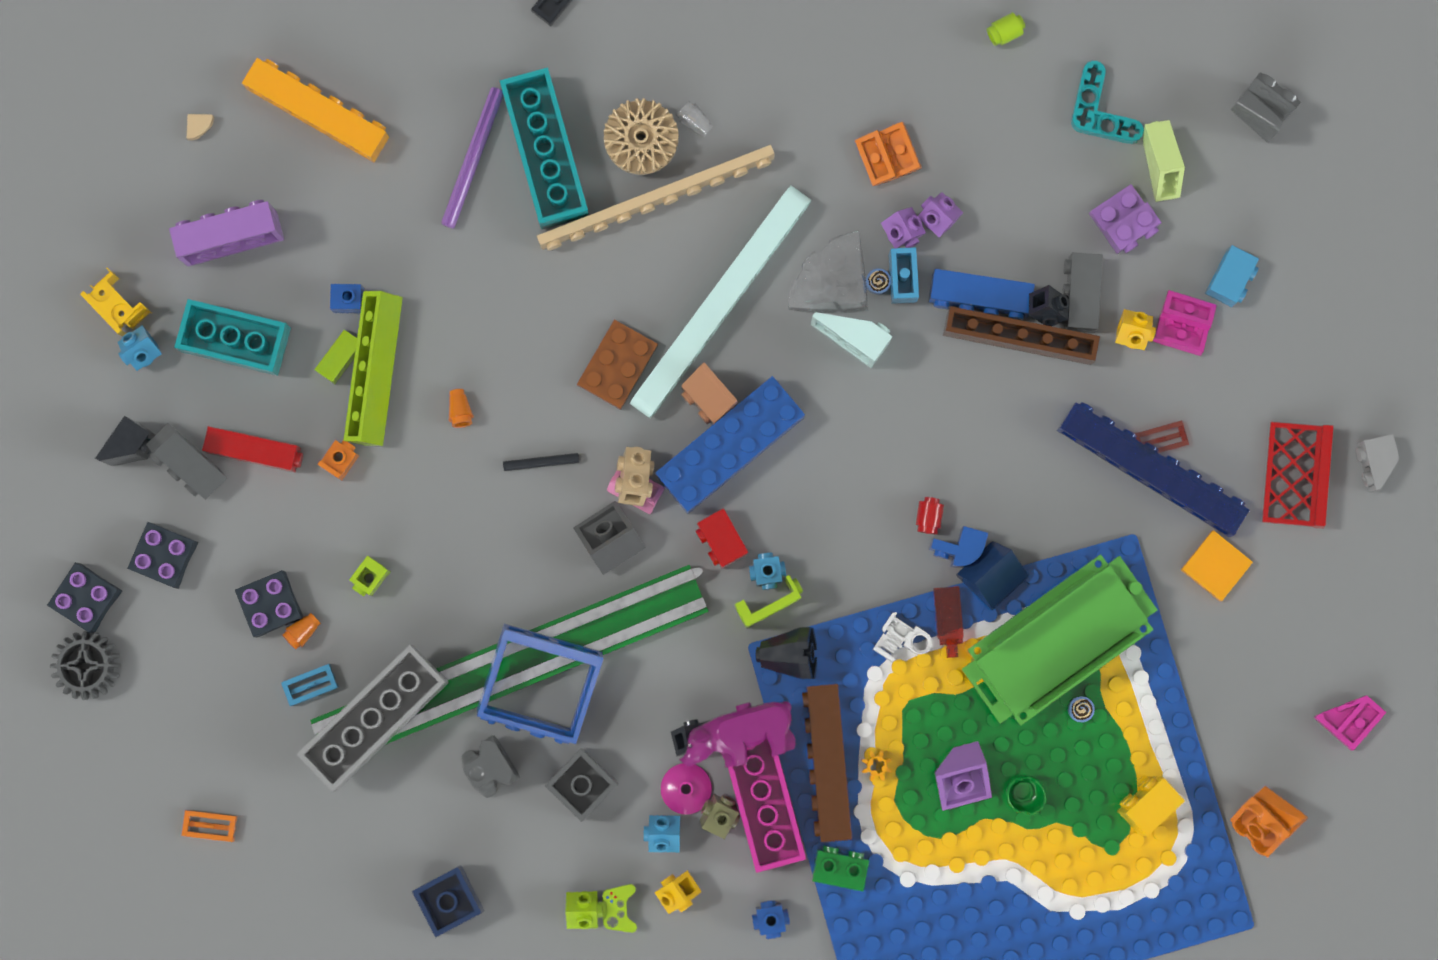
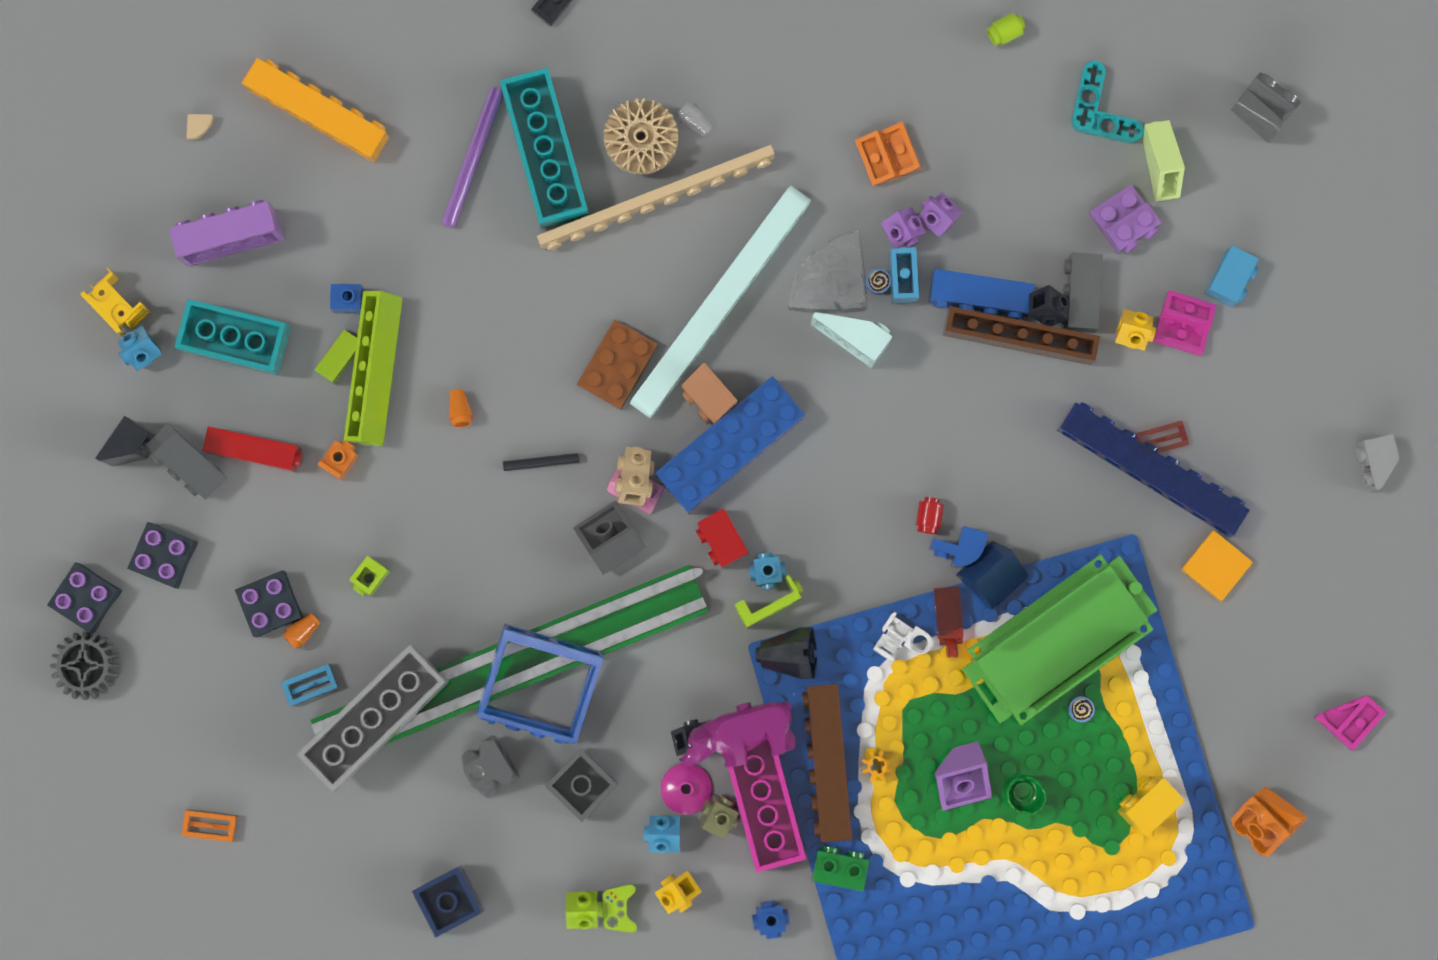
(1320, 470): red fence -> none

